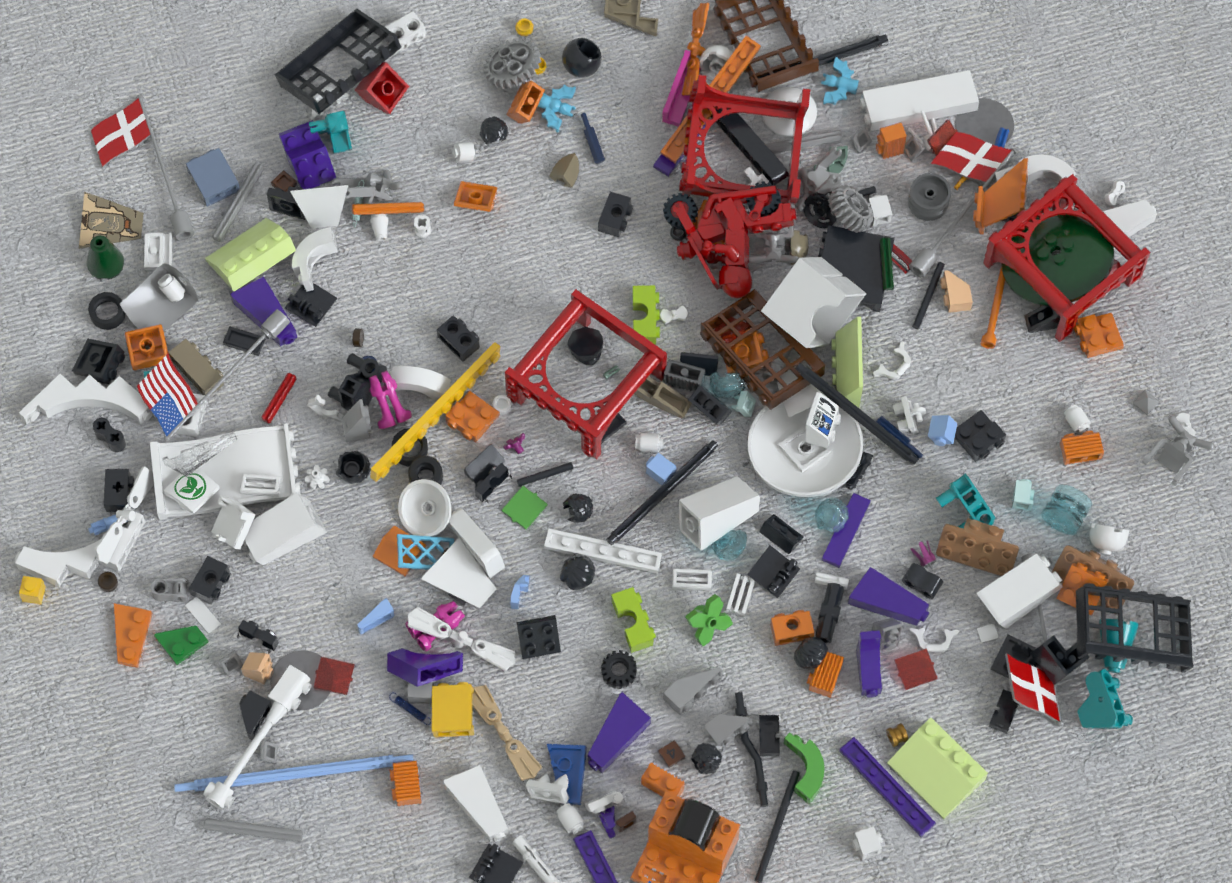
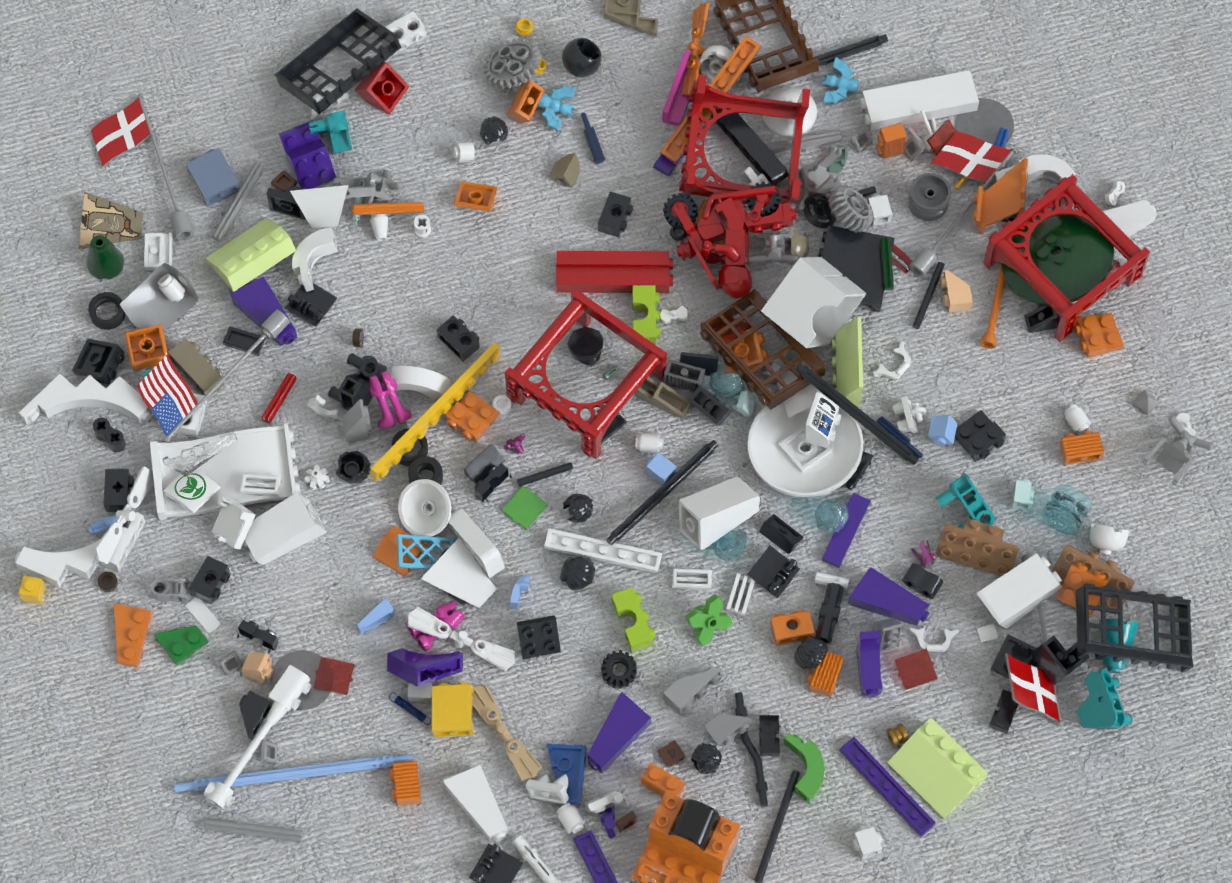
(612, 271): none -> red brick

